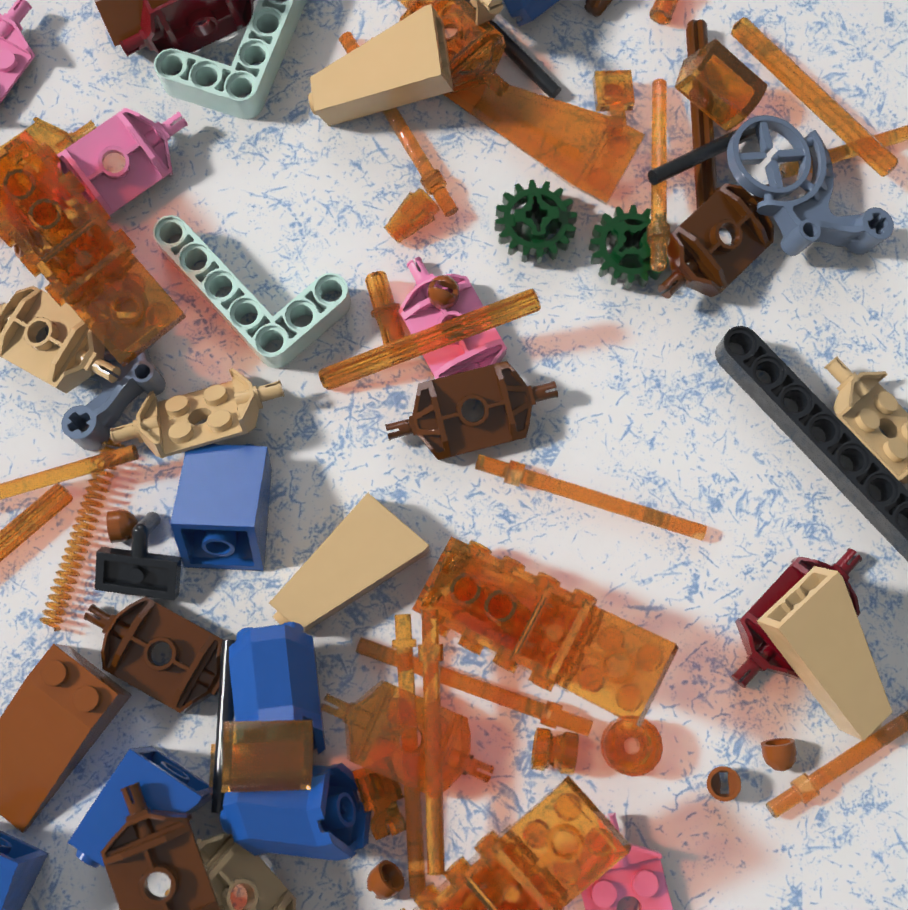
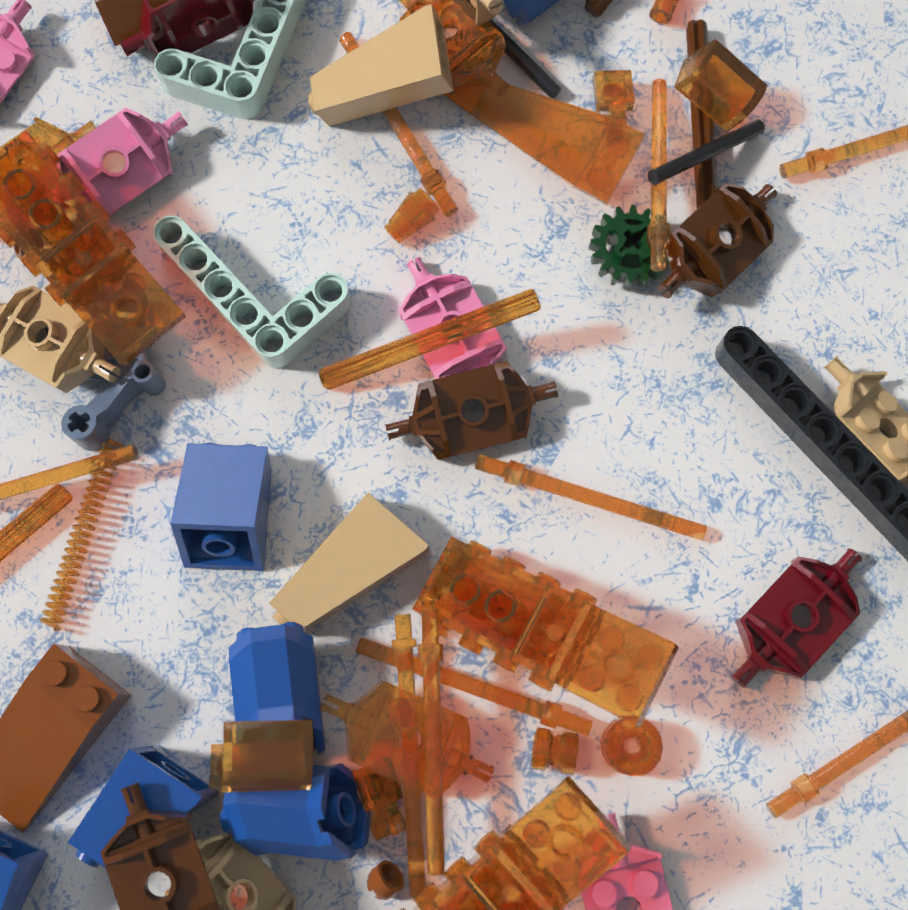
(120, 525): dark orange hinge -> none
(128, 646): reddish brown plate -> none
(137, 570): black plate -> none
(170, 424): tan plate -> none
(225, 713): black bar -> none
(384, 307): clear orange axle -> none
(441, 298): dark orange hinge -> none
(550, 214): dark green gear -> none
(714, 783): dark orange hinge -> none
(779, 753): dark orange hinge -> none
(809, 216): sand blue piece -> none
(814, 97): clear orange axle -> none
(828, 651): tan slope -> none

